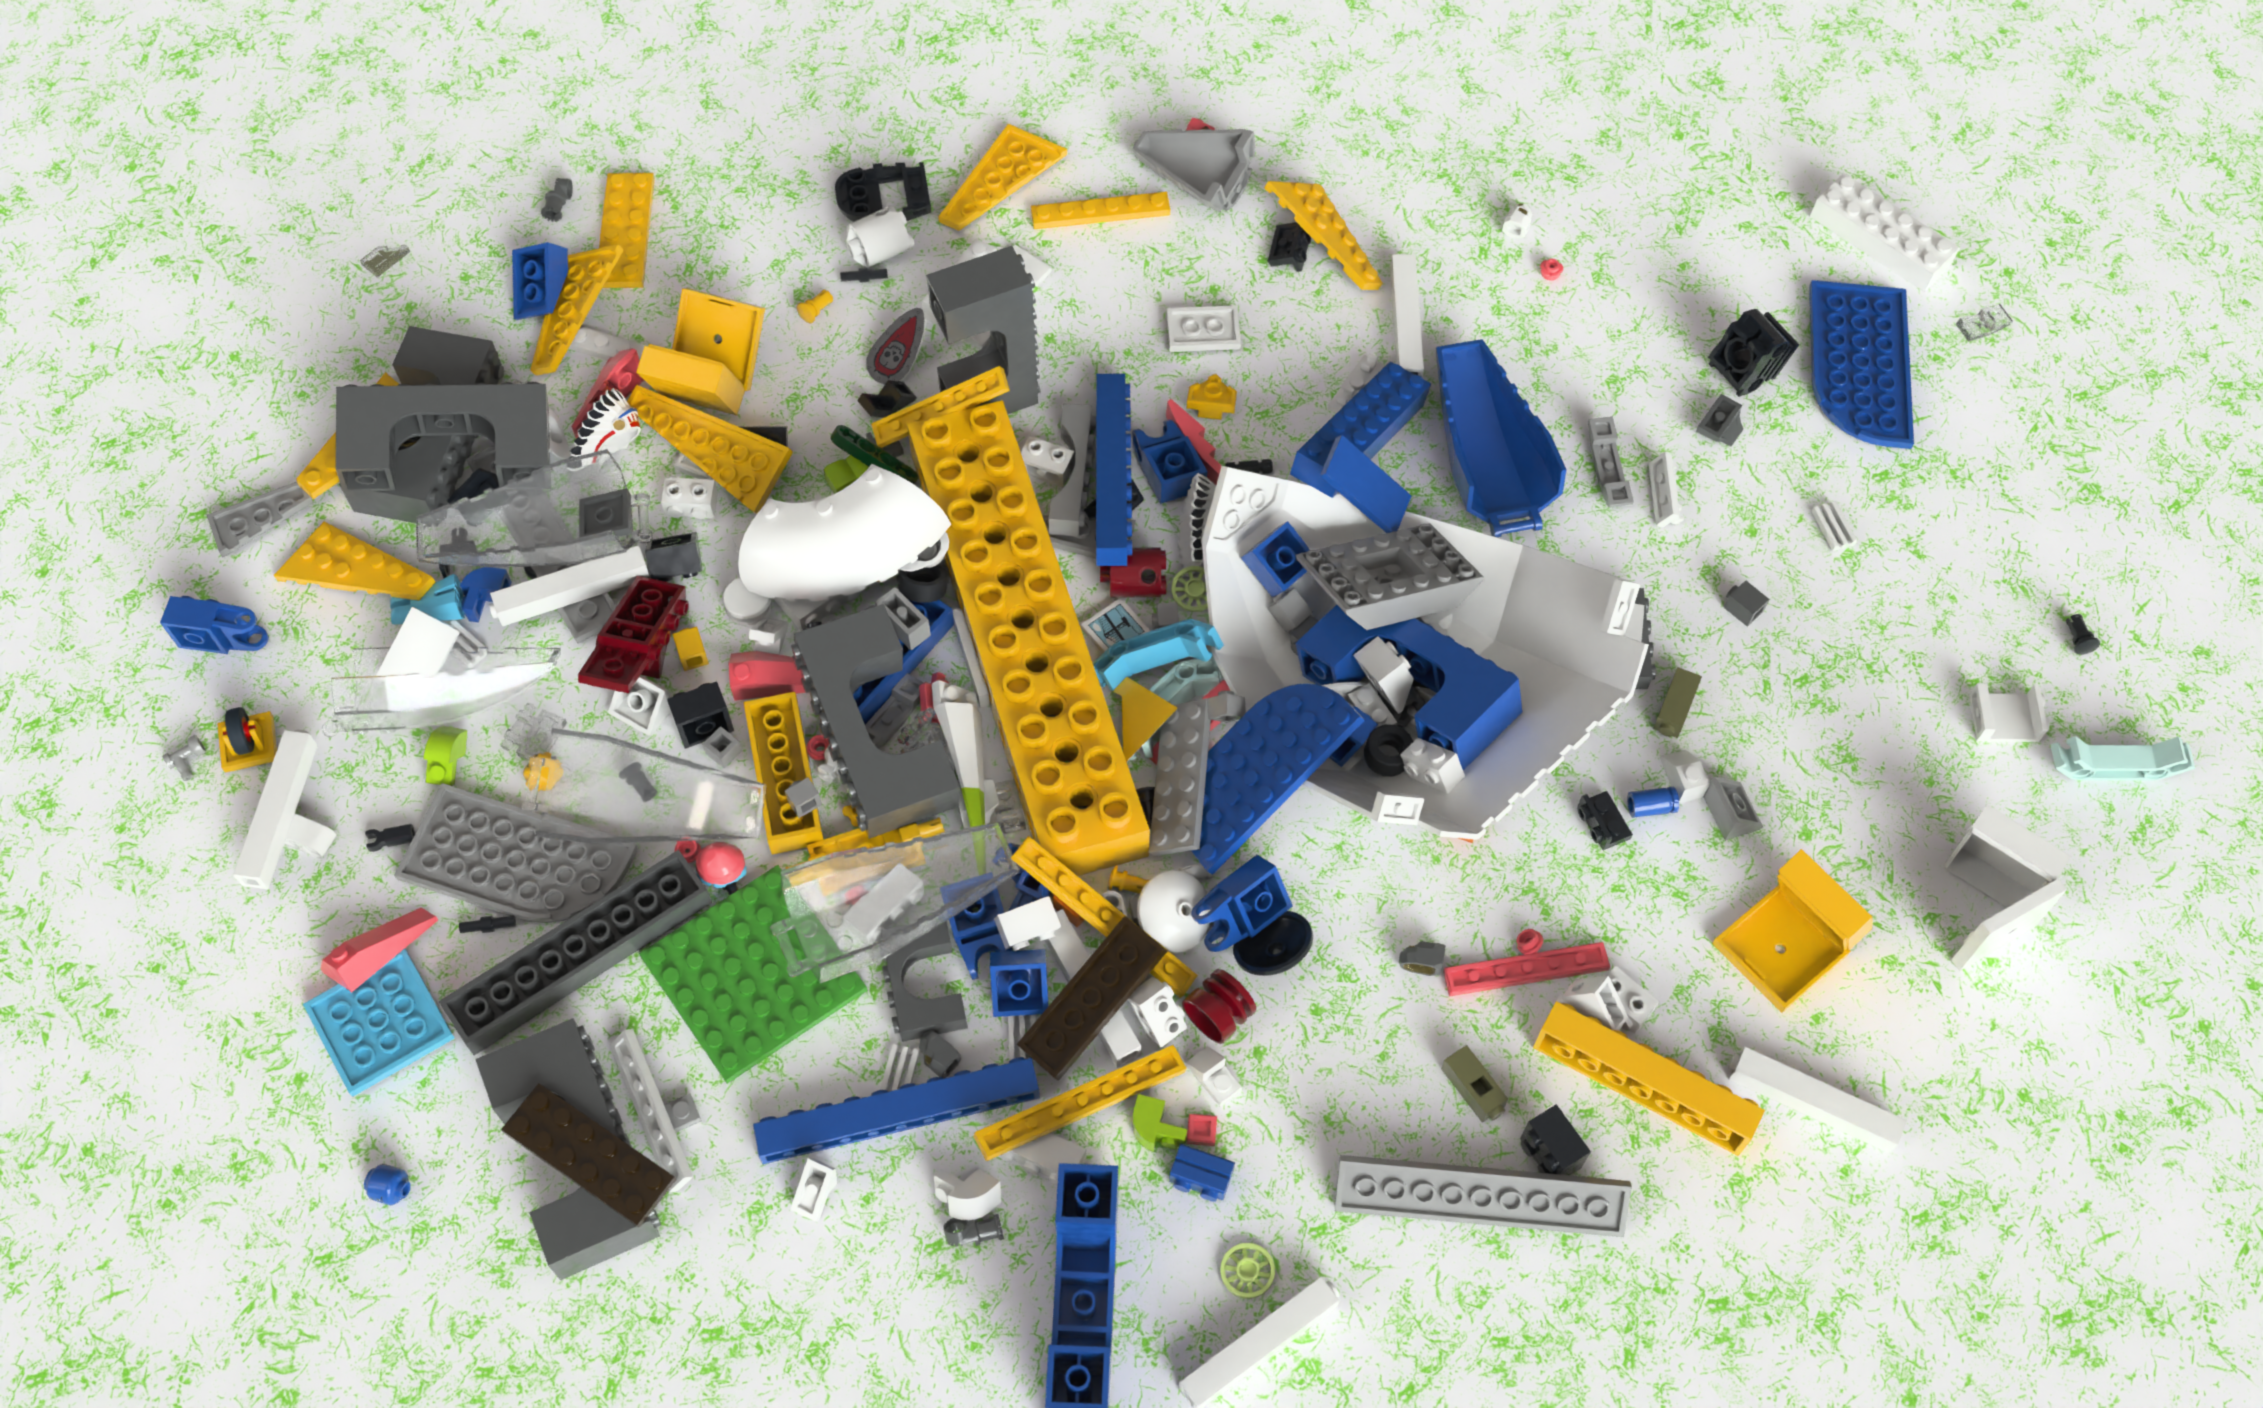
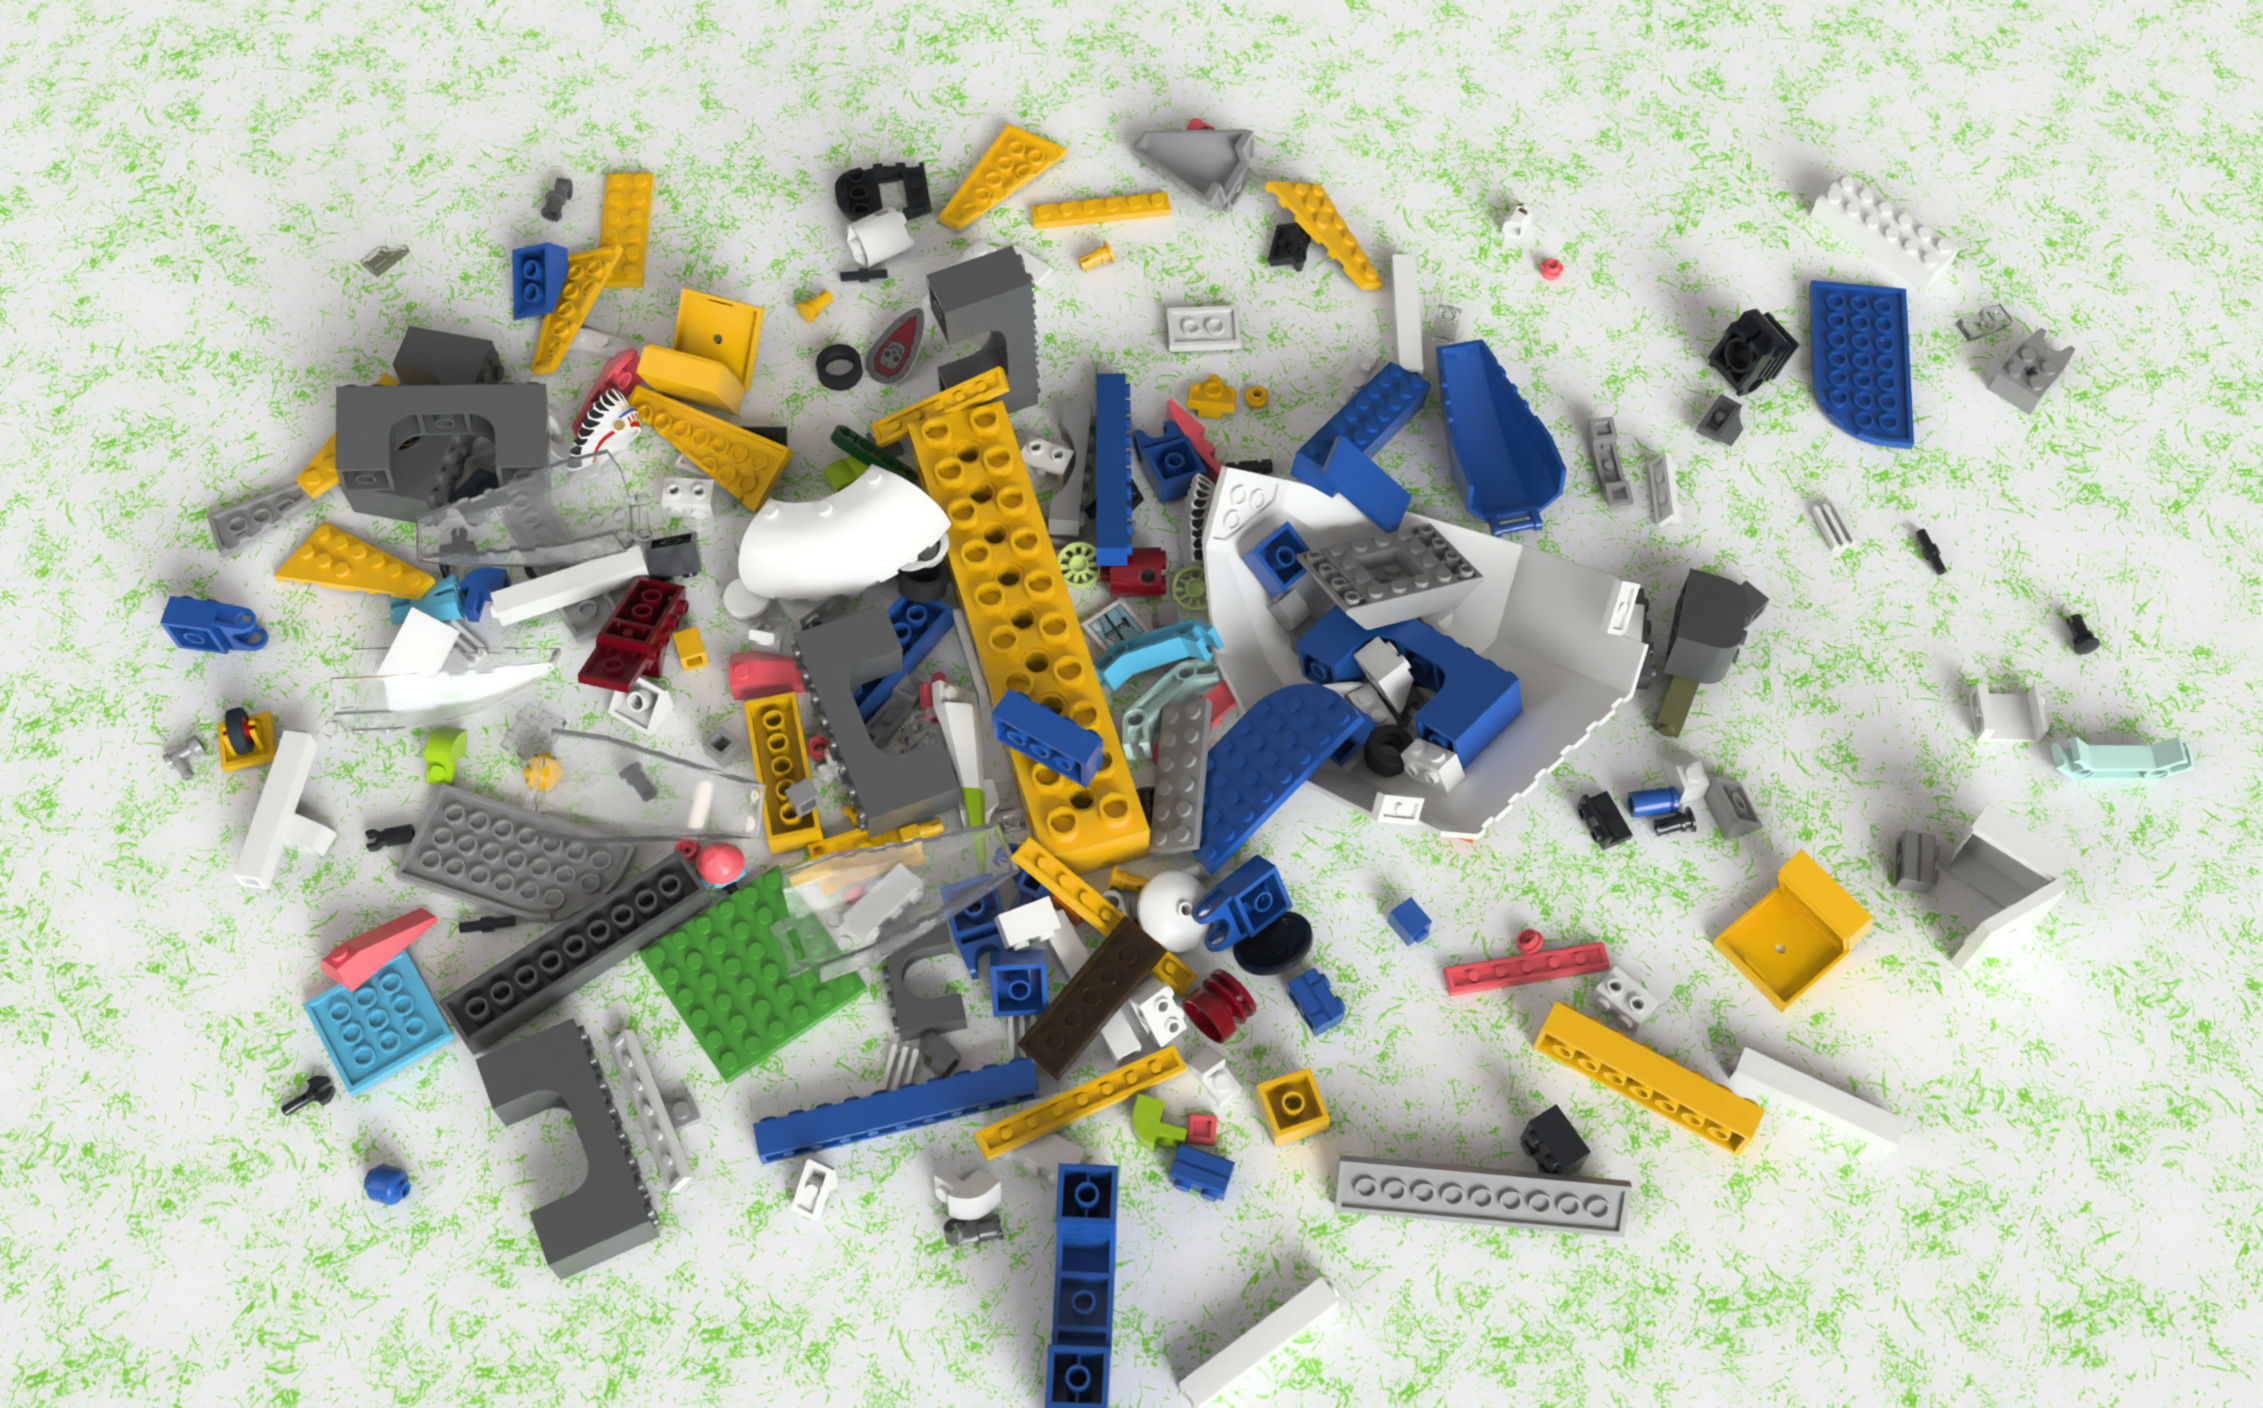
(311, 1095): none -> black bar
(589, 1155): dark brown plate -> none
(605, 513): dark grey plate -> none
(700, 713): black brick -> none
(843, 381): none -> black tyre
(891, 399): black slope -> none
(907, 620): light grey brick -> none
(1047, 737): none -> blue brick
(1079, 565): none -> yellowish green wheel
(1097, 257): none -> yellow pin
(1141, 714): yellow sticker -> none
(1226, 707): light grey plate -> none
(1247, 1270): yellowish green wheel -> none
(1256, 402): none -> yellow plate
(1292, 1107): none -> yellow brick
(1315, 1001): none -> blue brick
(1410, 922): none -> blue brick
(1423, 958): dark grey rock -> none
(1445, 324): none -> clear bracket
(1475, 1084): olive brick -> none
(1596, 999): white torso -> none
(1678, 822): none -> black pin
(1706, 628): none -> dark grey brick
(1916, 862): none -> light grey brick
(1931, 551): none -> black bar
(2030, 373): none -> light grey brick

